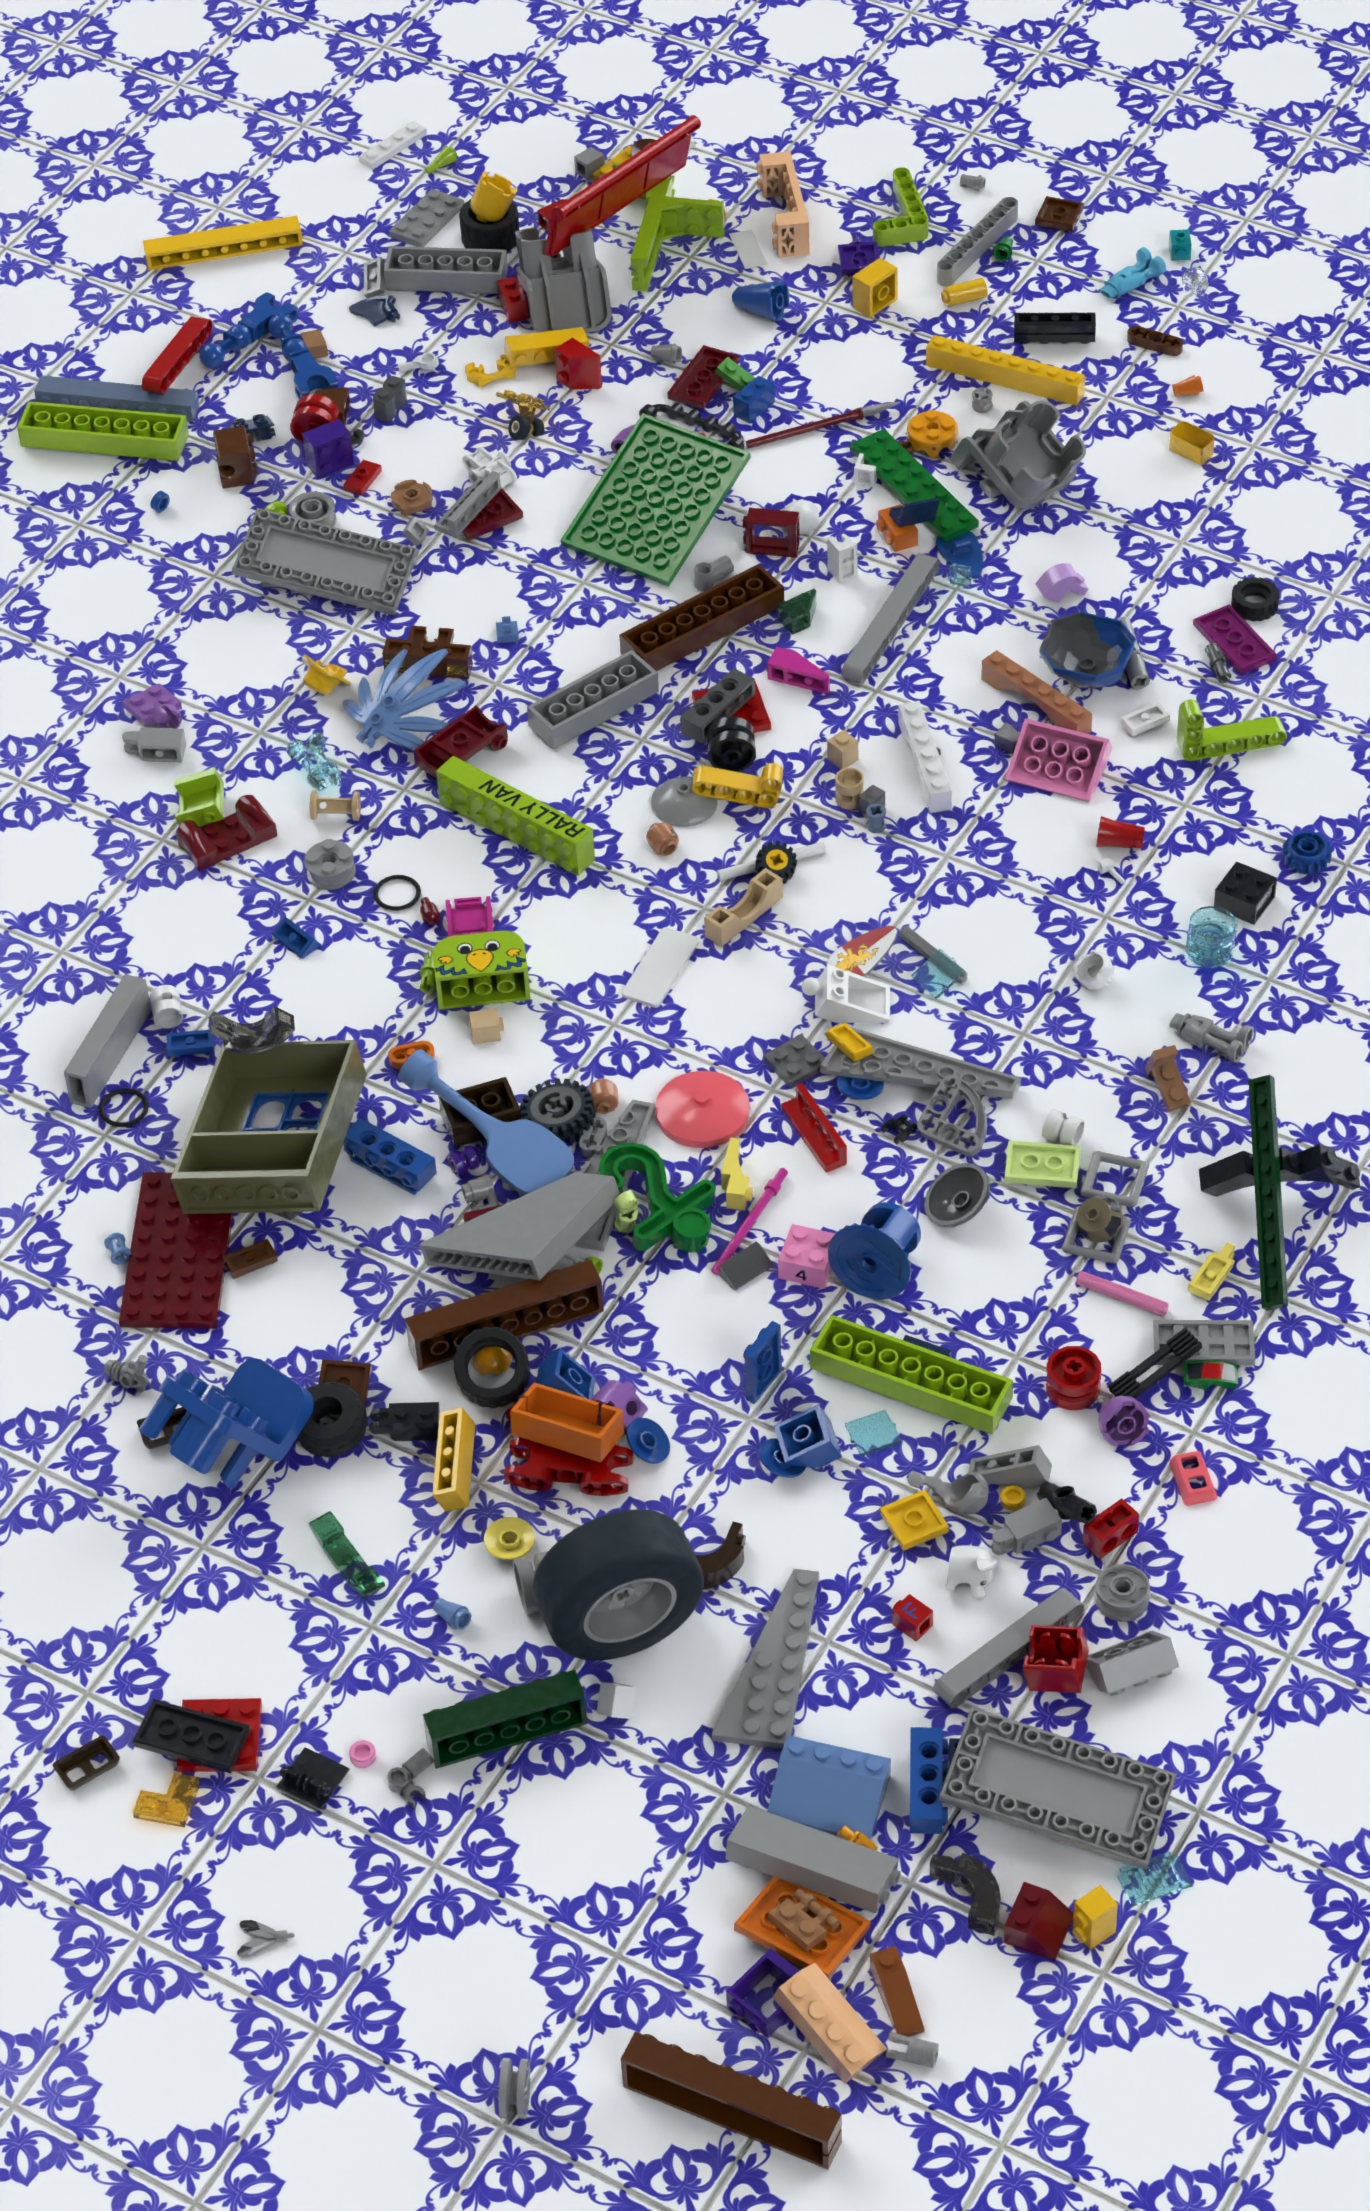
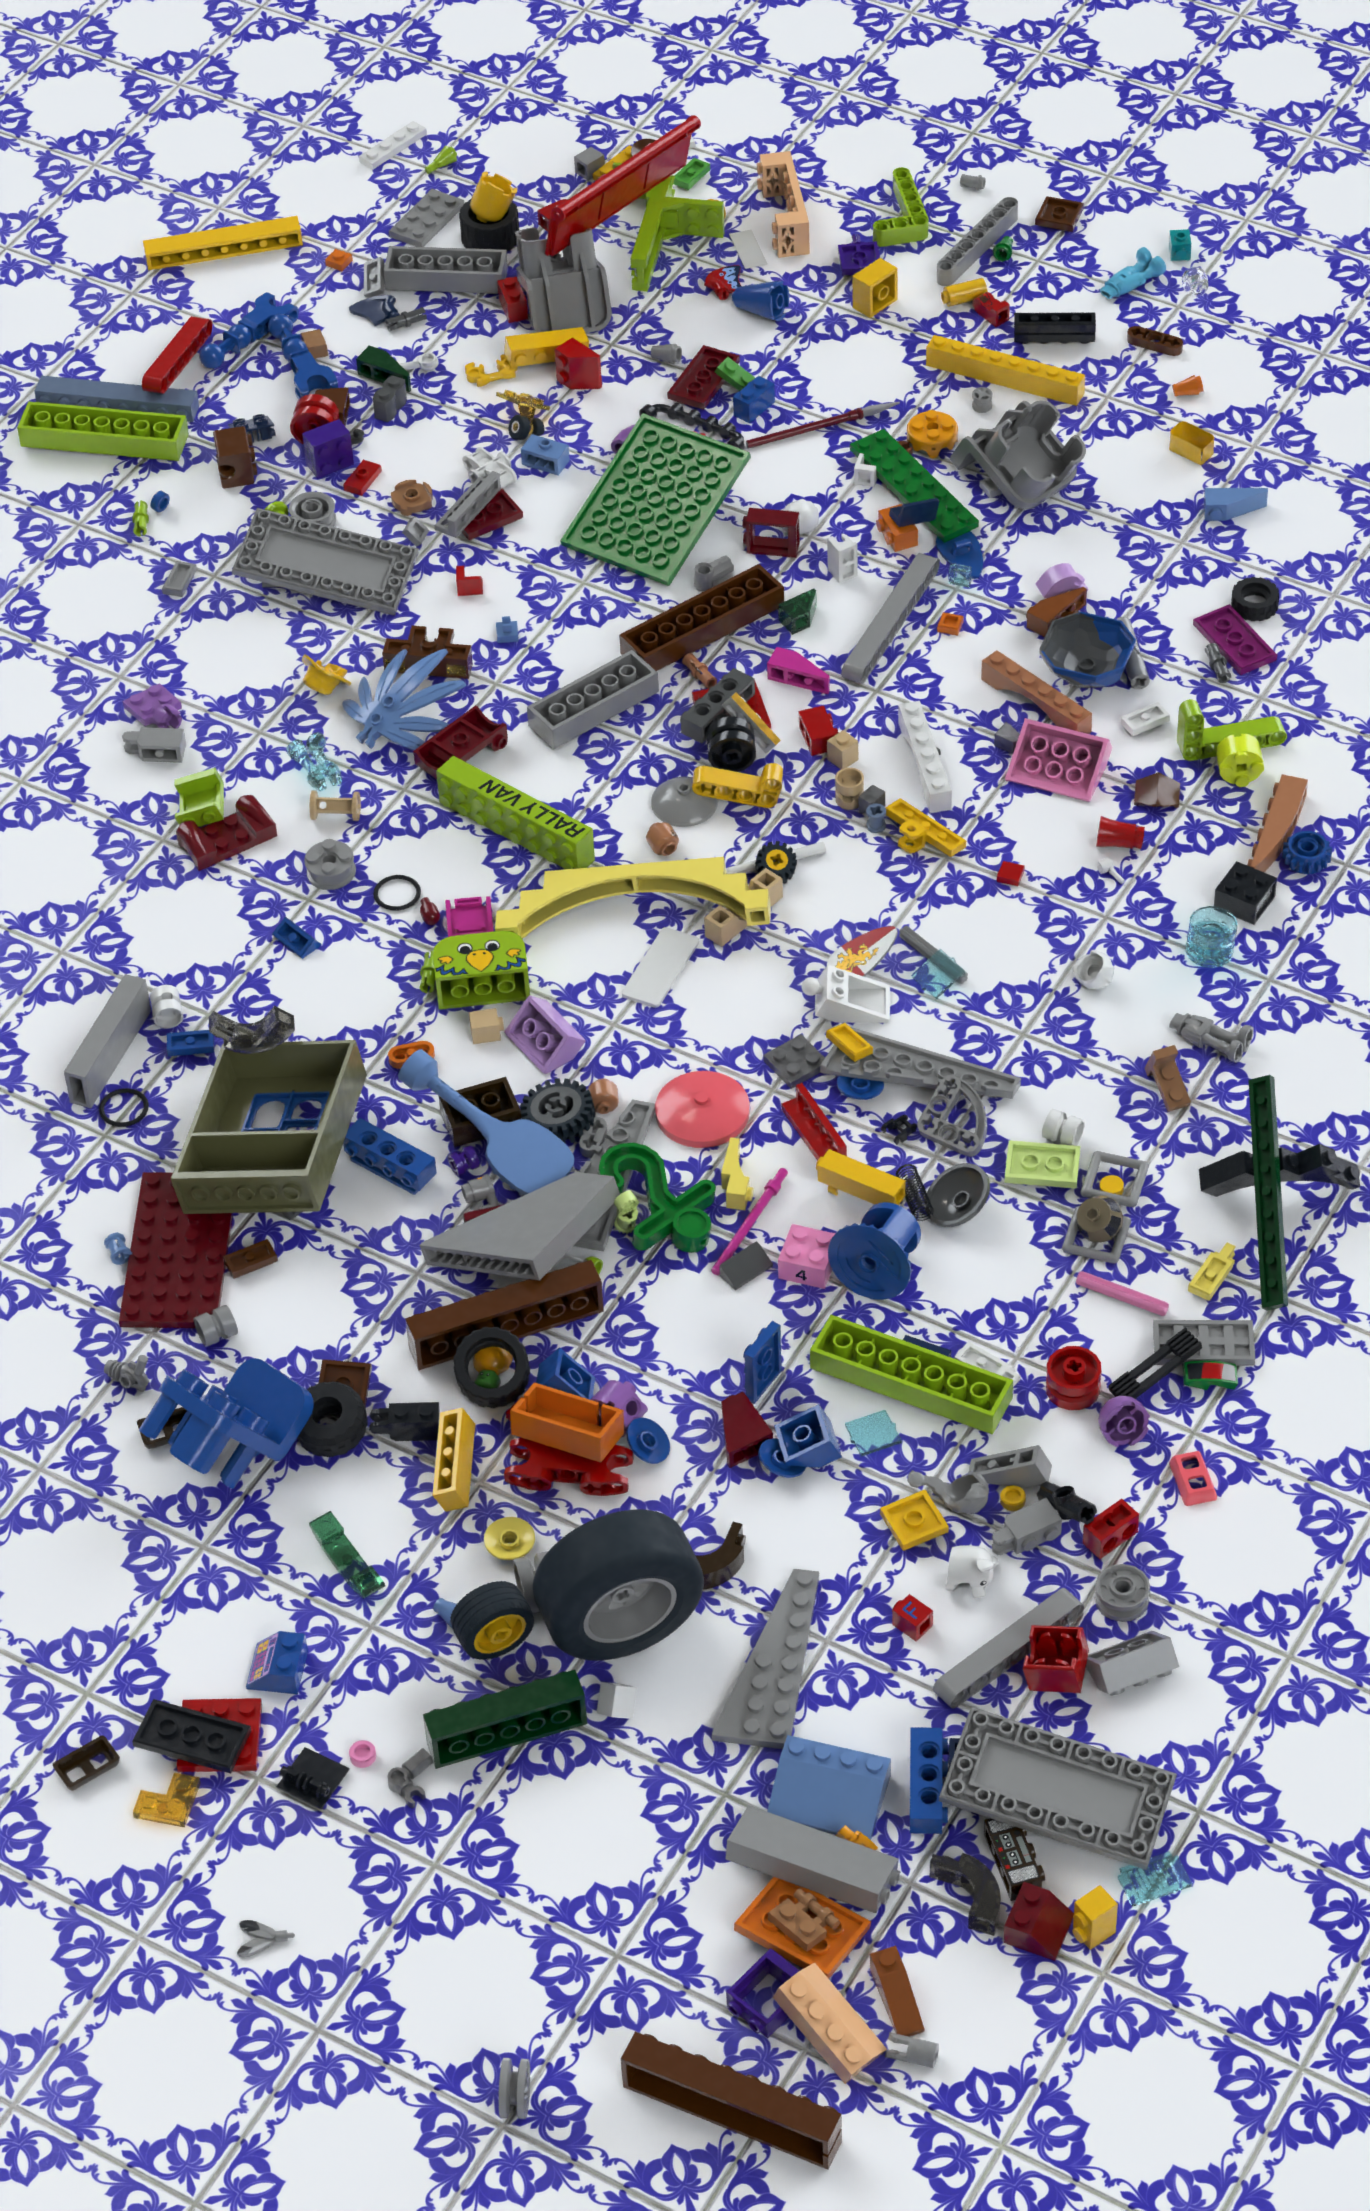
(140, 518): none -> lime pin
(179, 579): none -> light grey tile
(217, 1325): none -> light grey wheel
(278, 1663): none -> blue slope
(338, 260): none -> orange plate
(380, 365): none -> dark green slope
(406, 319): none -> dark grey pin
(468, 585): none -> red panel
(487, 1379): none -> bright green piece
(492, 1620): none -> black wheel
(544, 1035): none -> lavender slope
(545, 454): none -> medium blue brick
(691, 173): none -> bright green plate
(692, 877): none -> light yellow arch
(693, 663): none -> nougat pin
(724, 281): none -> red arm
(742, 1429): none -> dark red slope
(764, 736): none -> plate
(816, 729): none -> red brick
(859, 1179): none -> yellow brick
(913, 1188): none -> black piece
(921, 828): none -> yellow plate
(950, 623): none -> orange tile
(980, 1358): none -> white hinge
(990, 308): none -> red leg
(1010, 873): none -> red tile
(1012, 1856): none -> brick
(1046, 610): none -> dark orange slope
(1112, 1184): none -> yellow tile
(1157, 791): none -> slope
(1228, 503): none -> medium blue slope
(1239, 759): none -> neon yellow brick
(1280, 821): none -> nougat slope

